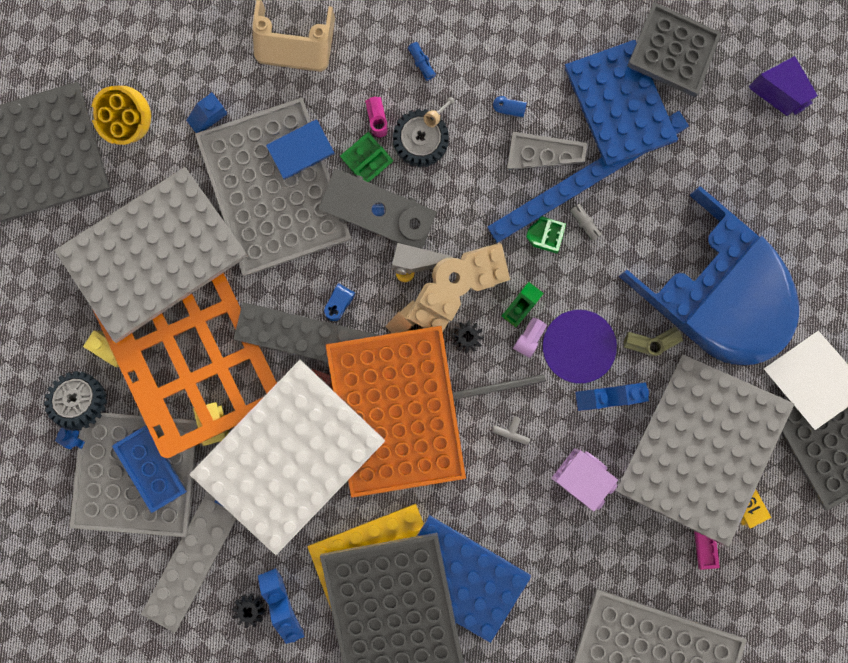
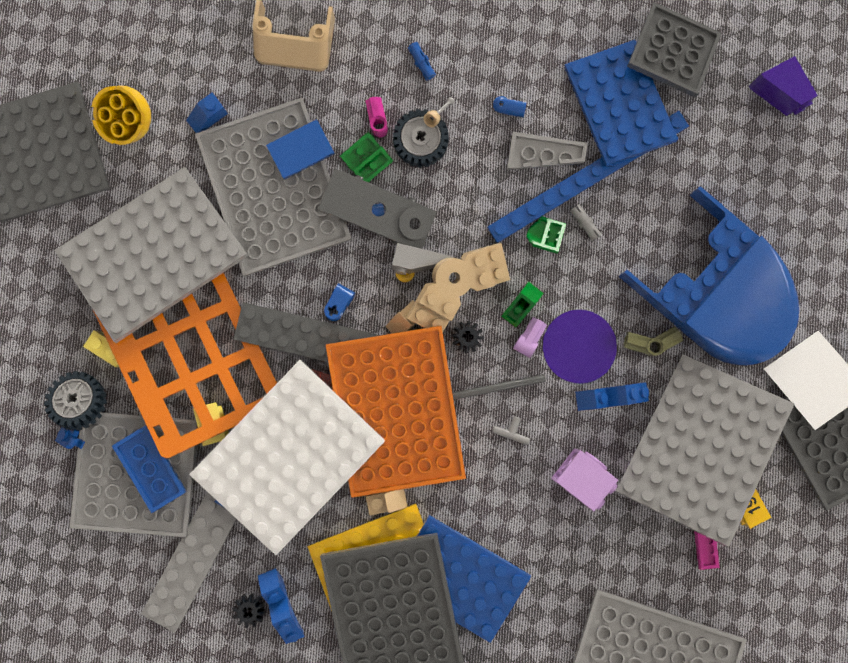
(386, 502): none -> tan slope

